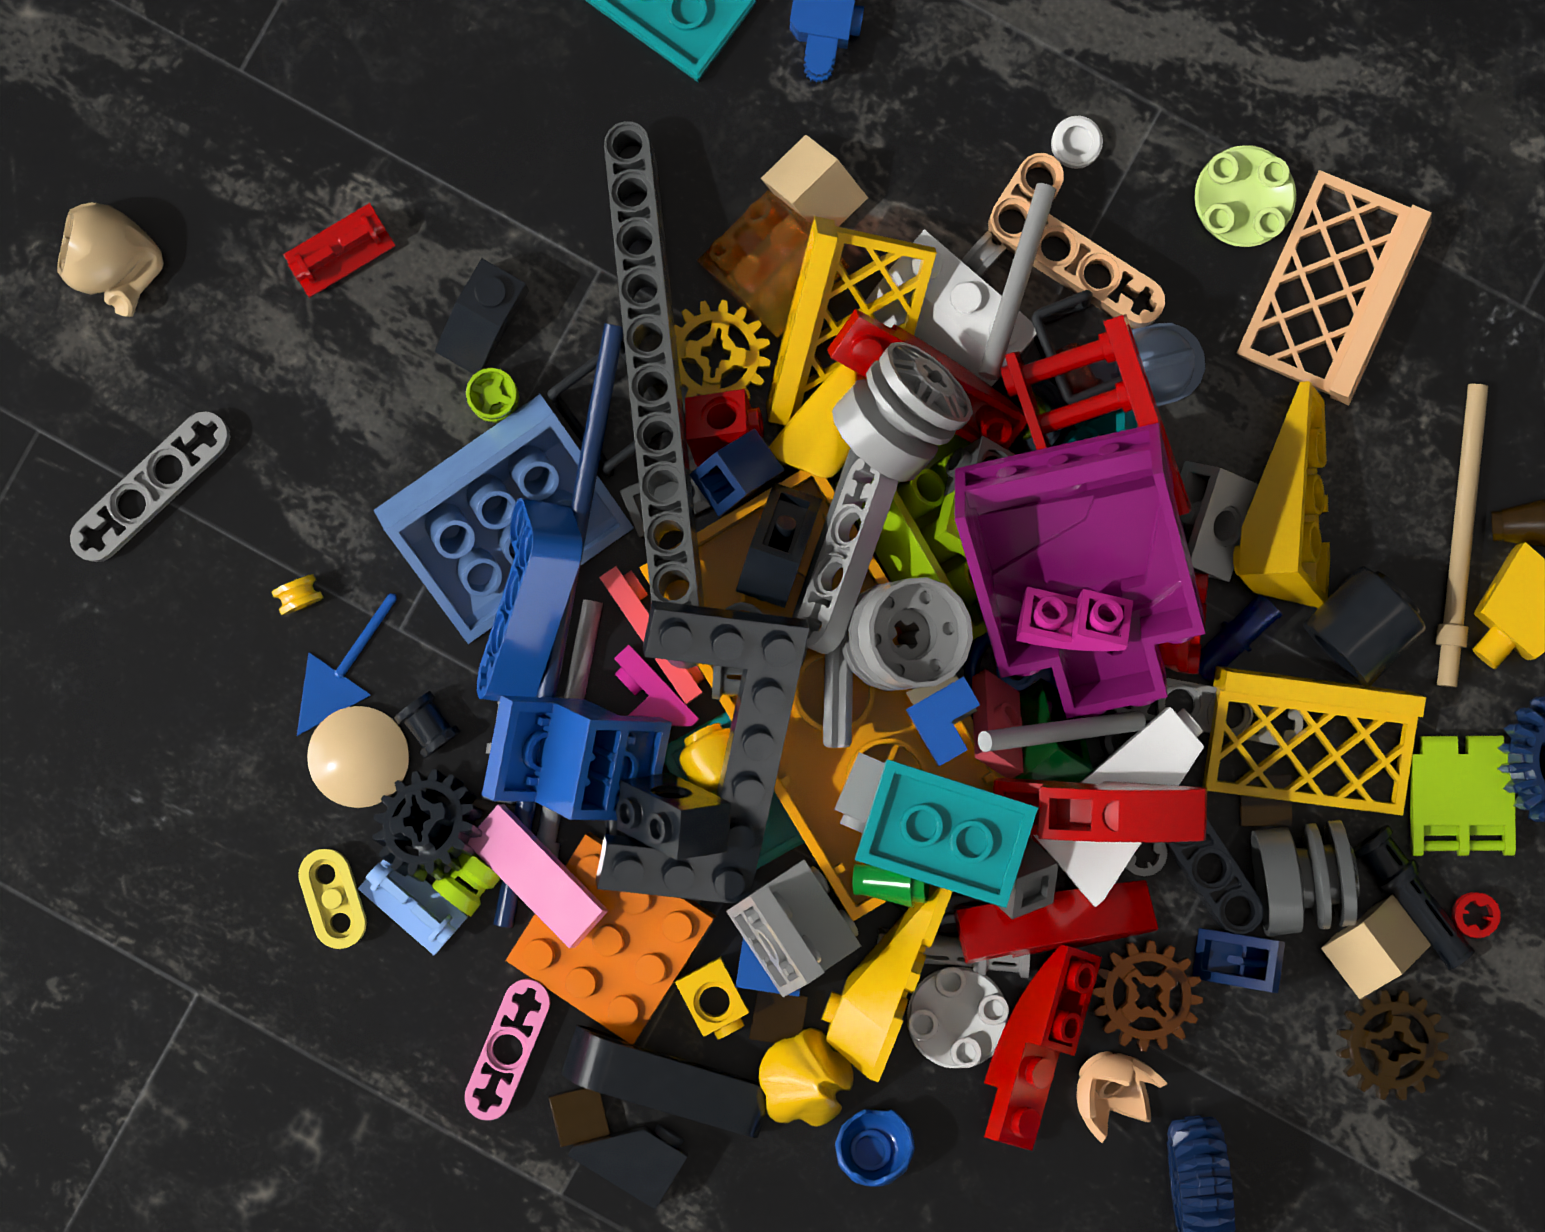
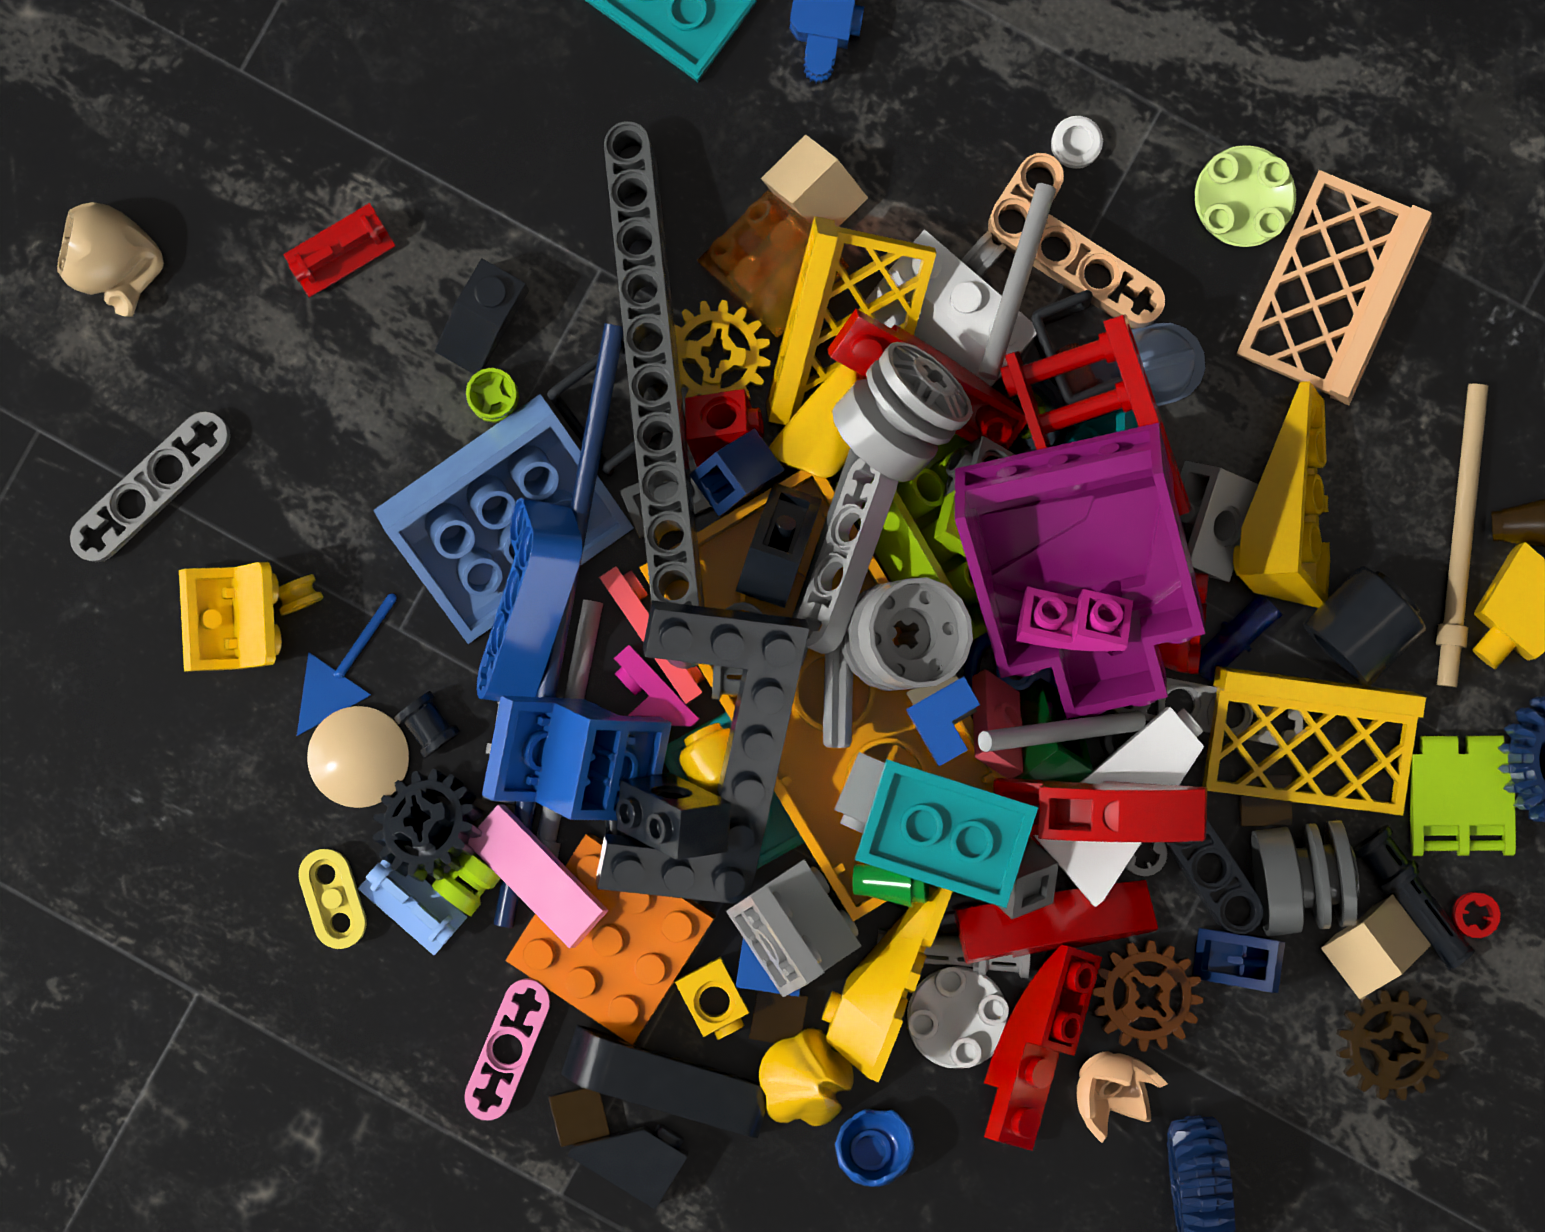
(229, 617): none -> yellow bracket

